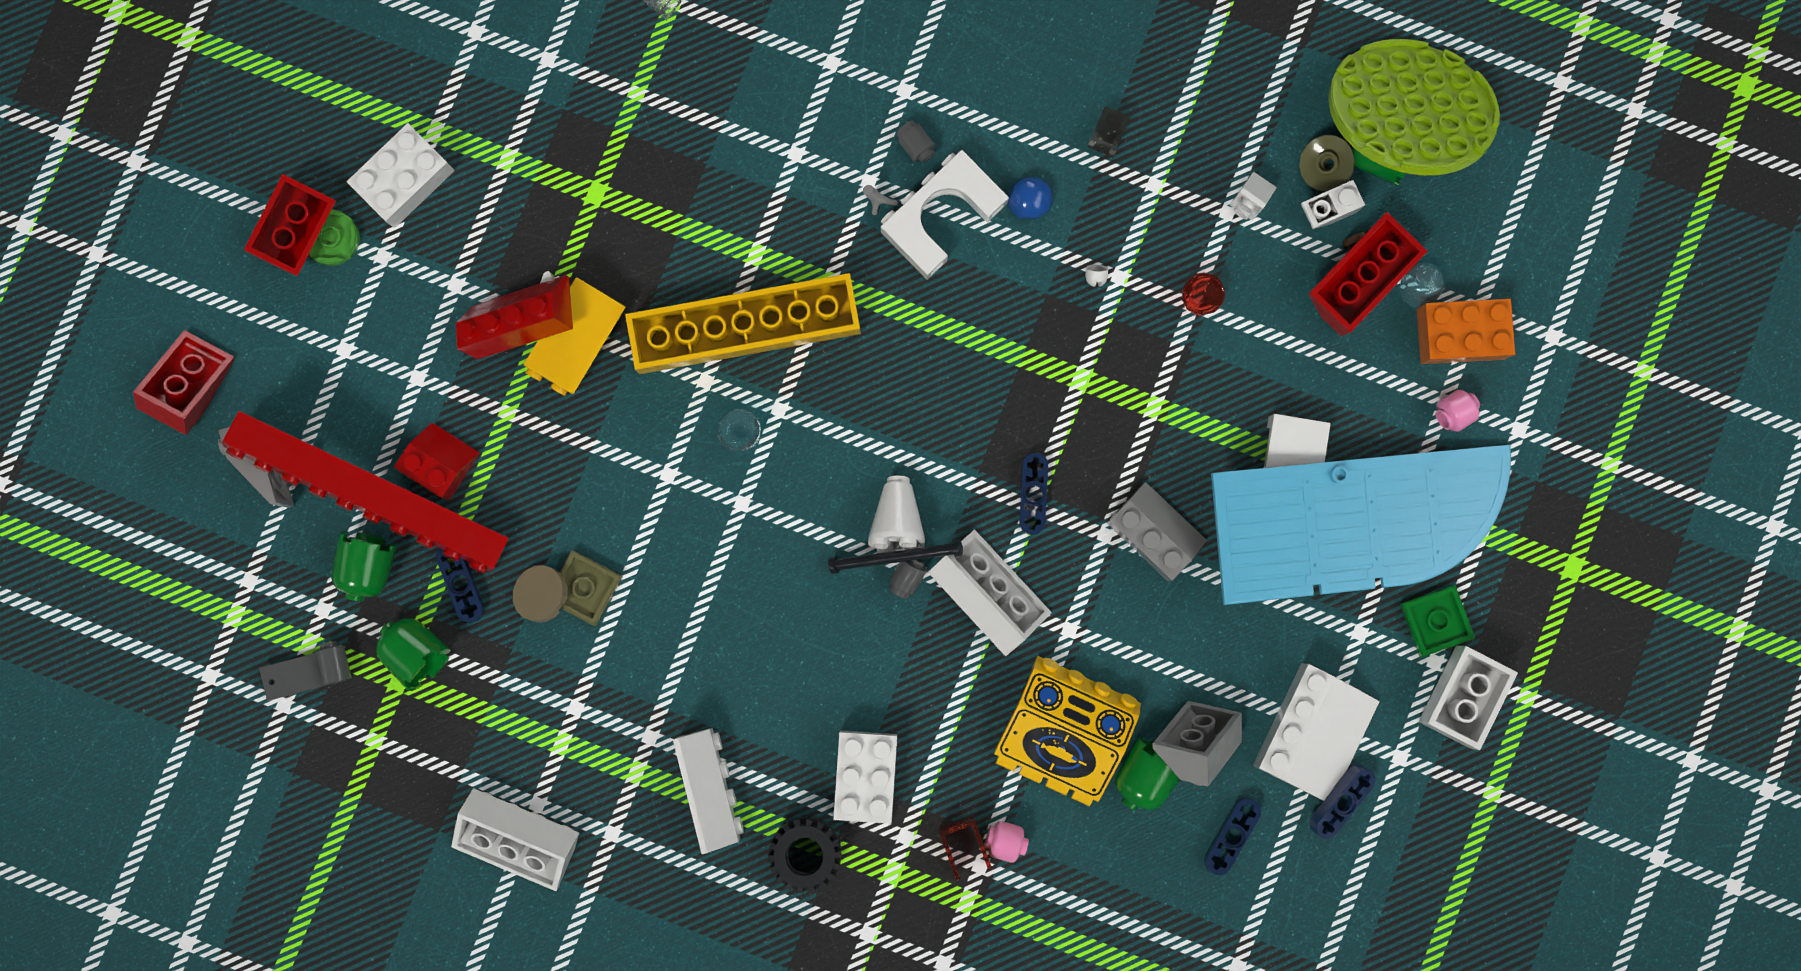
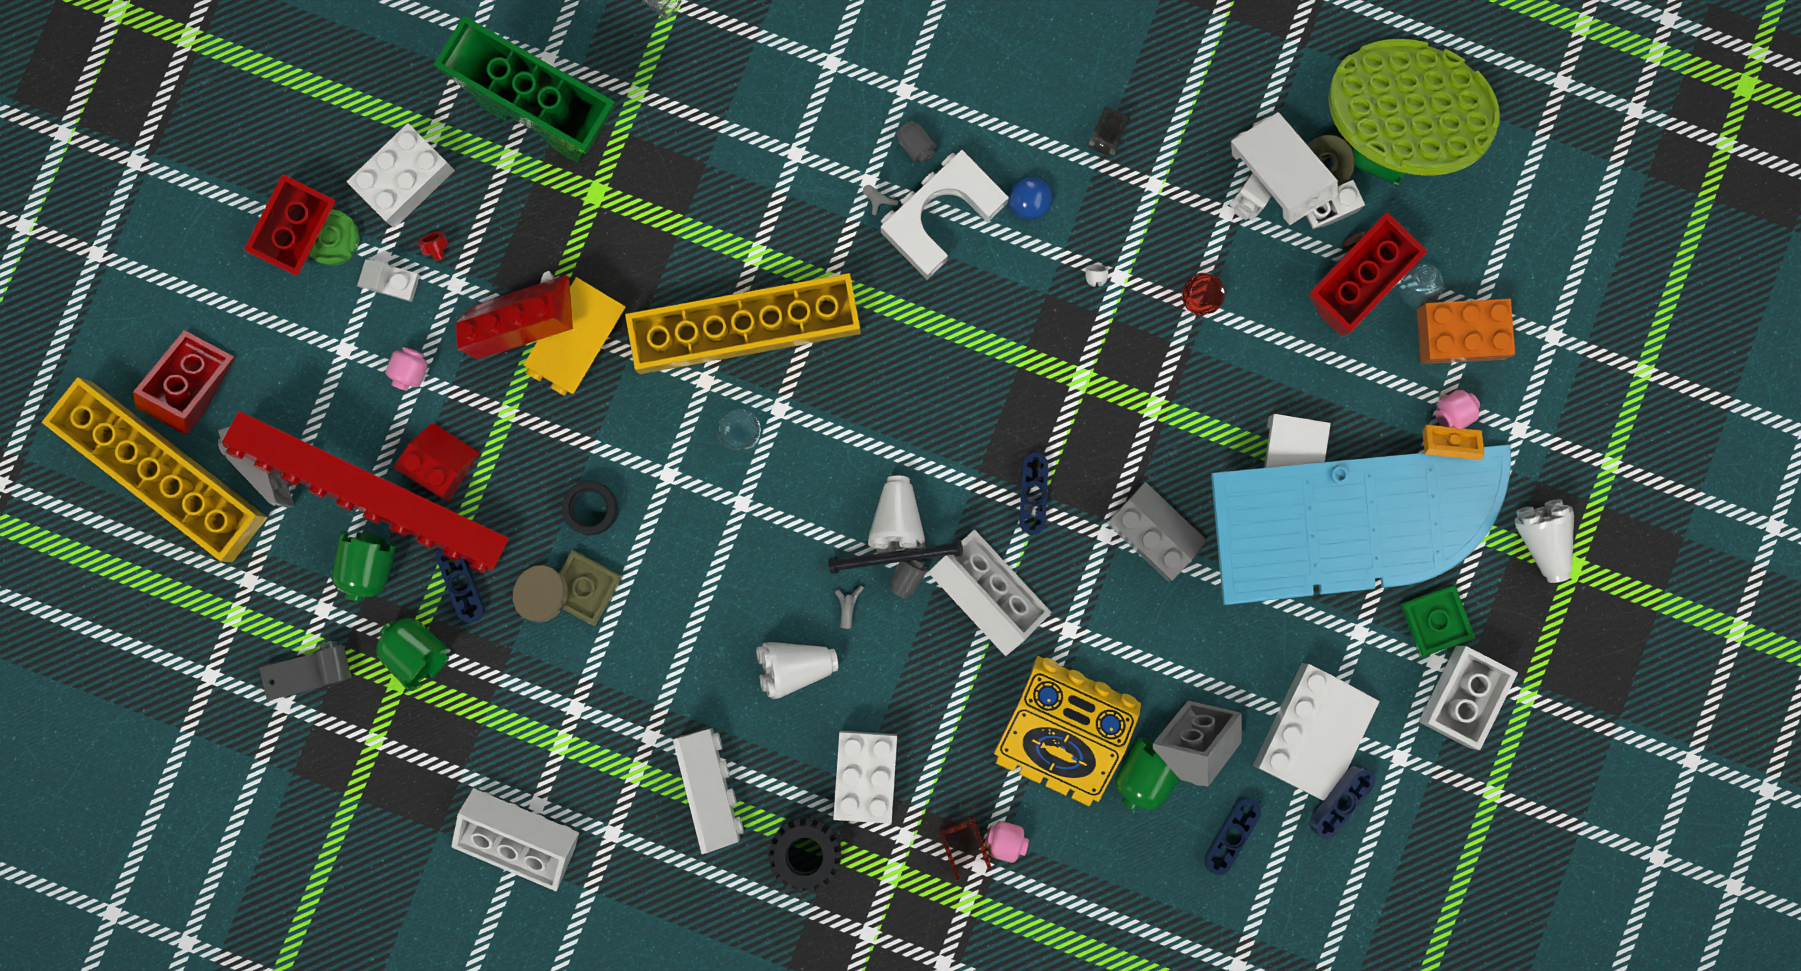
(154, 470): none -> yellow brick
(388, 280): none -> white slope
(406, 368): none -> bright pink head
(433, 244): none -> red tile
(523, 87): none -> green piece
(568, 508): none -> black tyre
(793, 666): none -> white cone
(847, 606): none -> light grey bar
(1285, 167): none -> white panel
(1453, 442): none -> light orange plate
(1549, 537): none -> white cone

